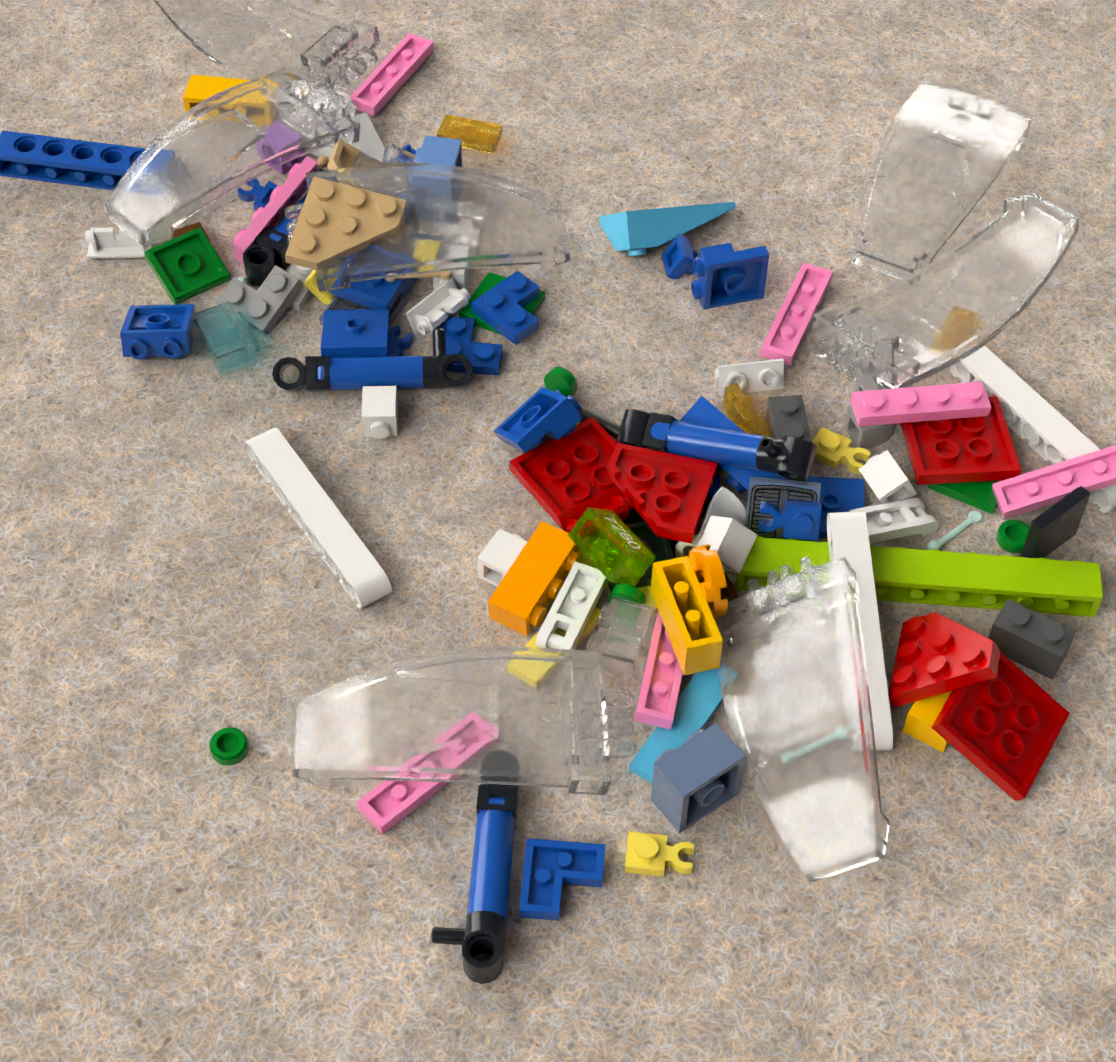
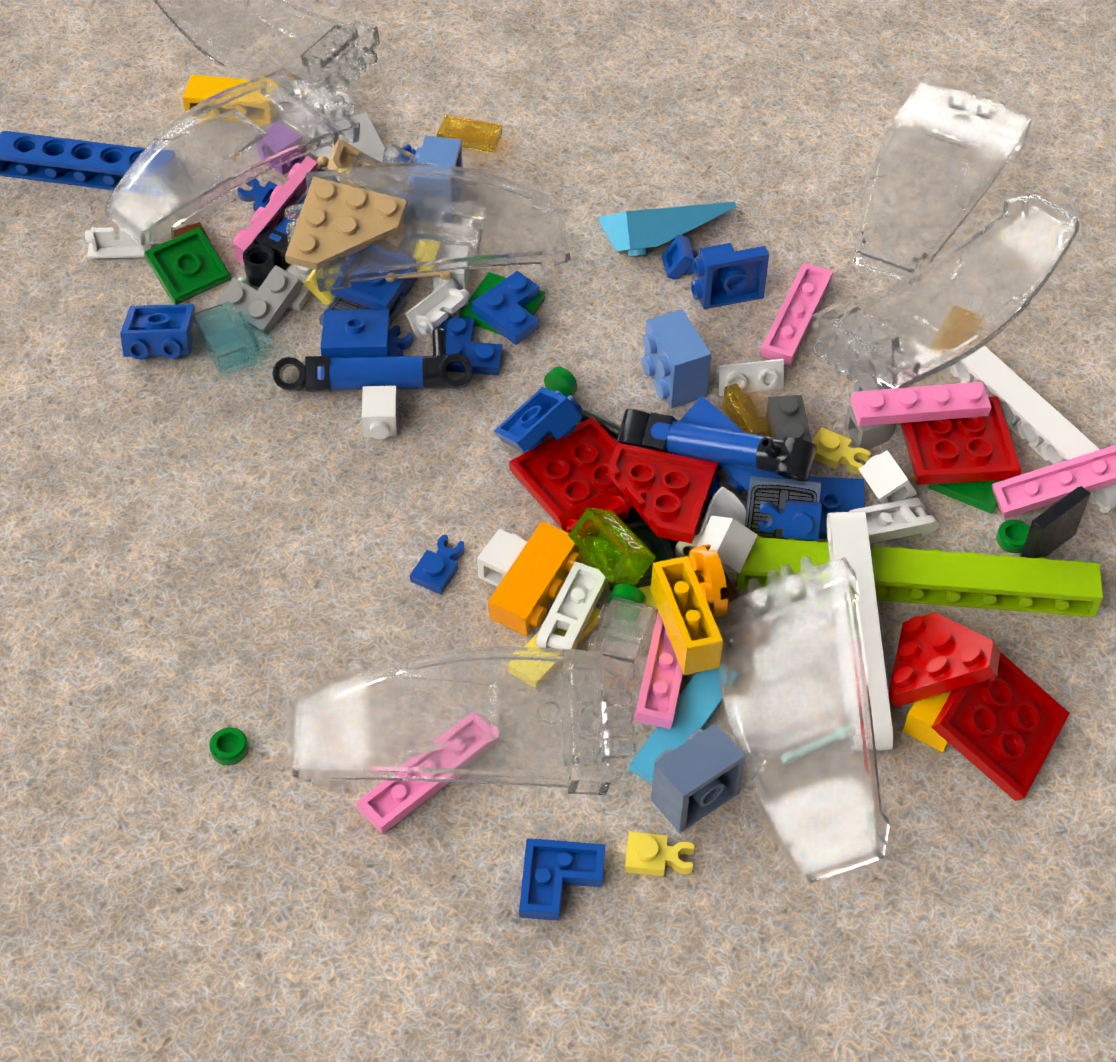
(322, 520): white beam -> none
(392, 74): bright pink plate -> none
(437, 569): none -> blue plate
(488, 884): piece -> none
(676, 358): none -> medium blue brick
(974, 517): light aqua hinge -> none
(1031, 638): dark grey brick -> none

